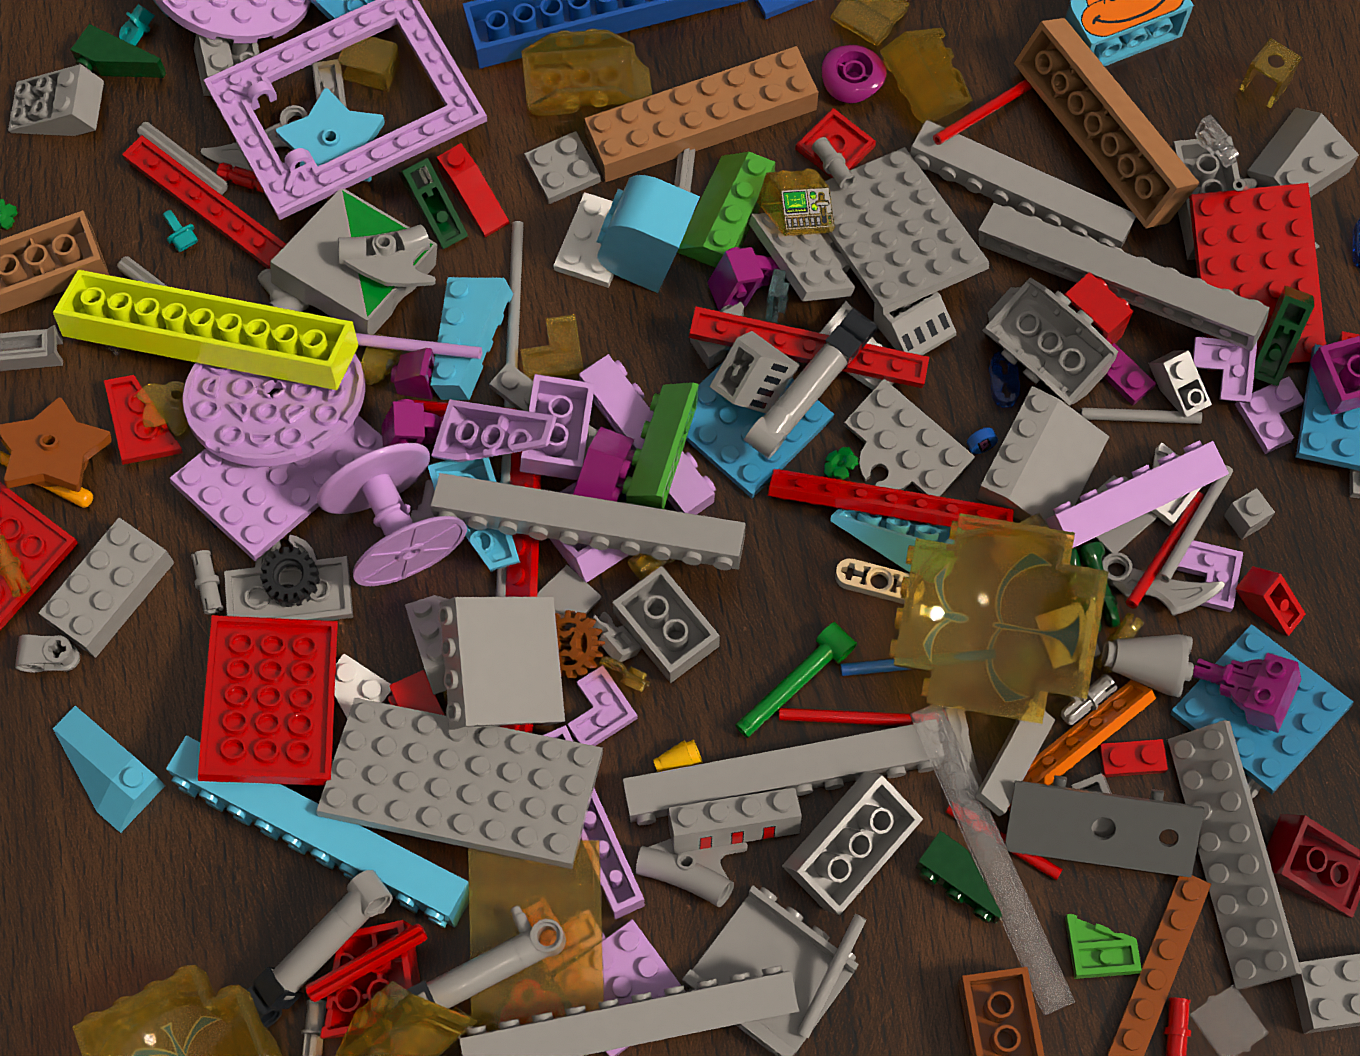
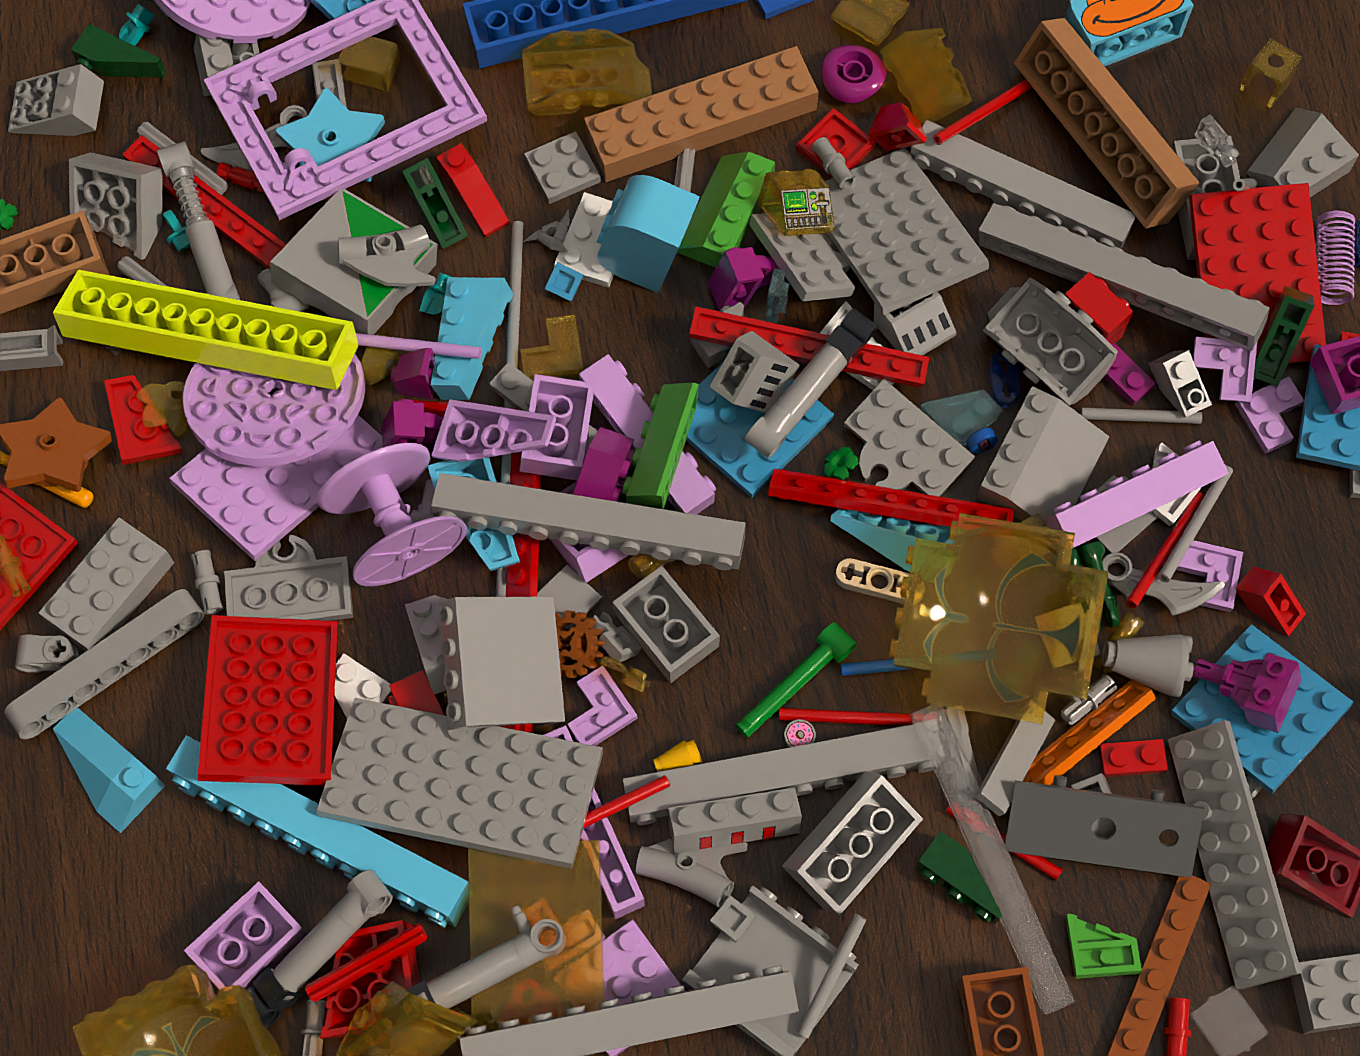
(103, 664): none -> light grey beam
(118, 199): none -> light grey wedge
(199, 230): none -> light grey piece
(246, 940): none -> lavender brick
(286, 559): black tyre -> none
(434, 296): none -> teal piece
(557, 228): none -> light grey piece
(564, 281): none -> dark azure plate
(626, 800): none -> red piece
(732, 919): none -> light grey plate
(799, 733): none -> tile
(896, 128): none -> red slope
(963, 413): none -> clear light blue wing
(1249, 513): light grey brick -> none
(1337, 232): none -> lavender piece

